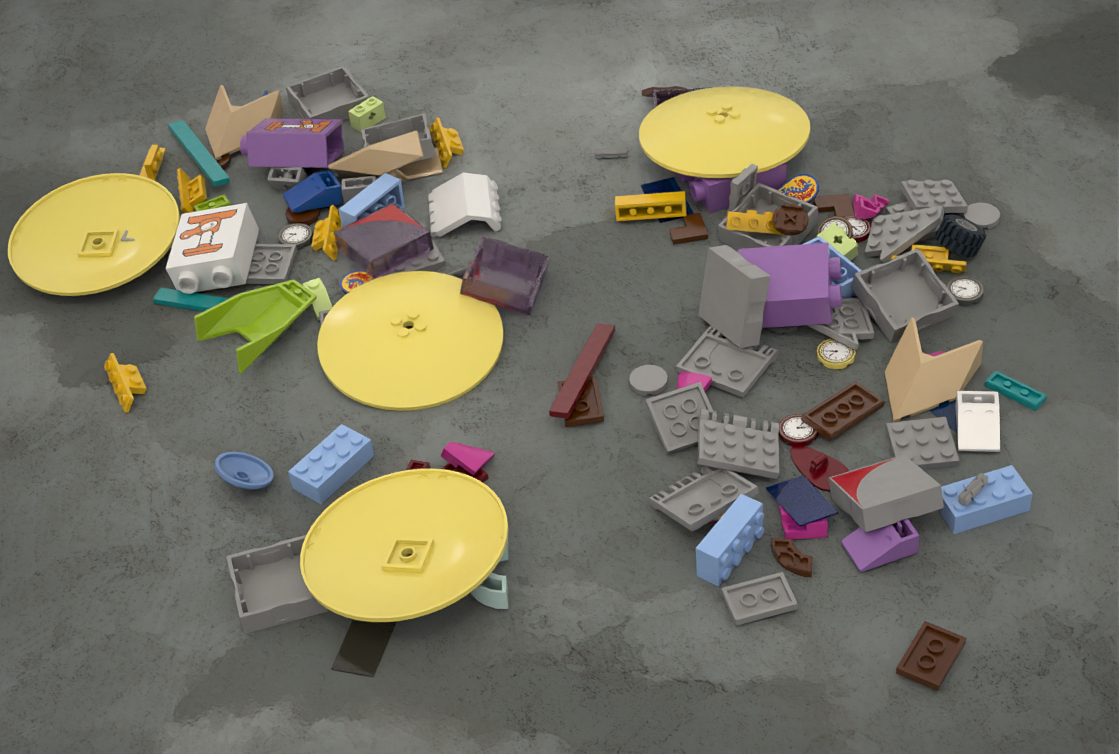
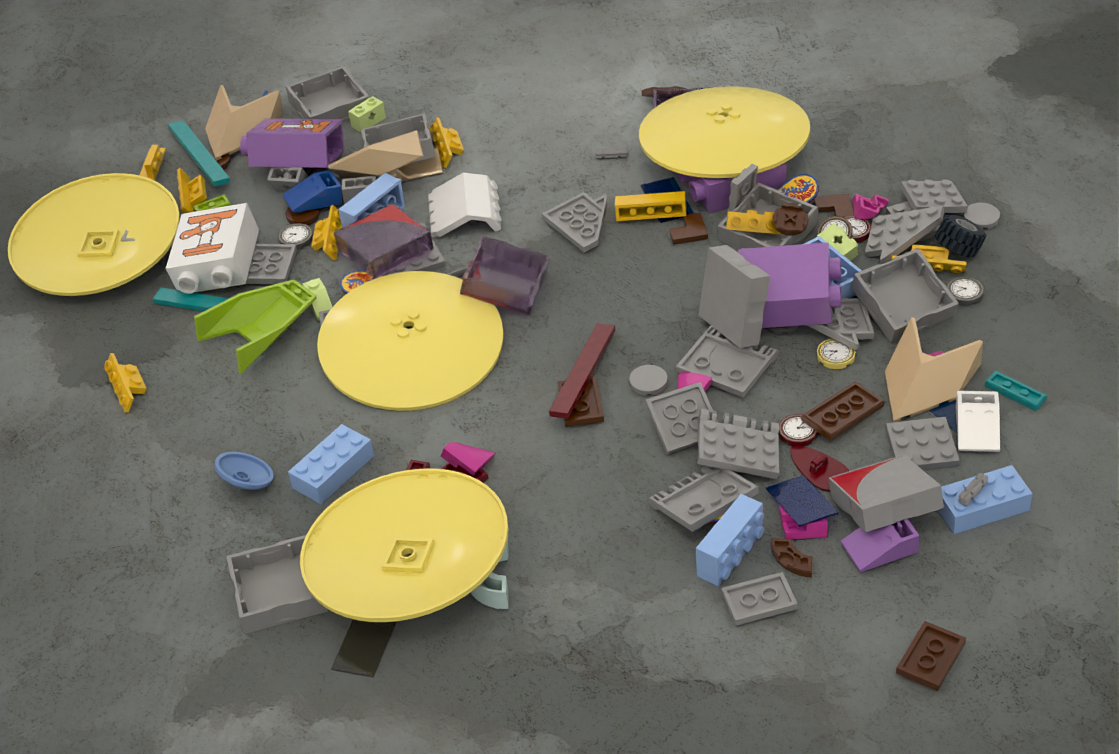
(579, 220): none -> light grey wing

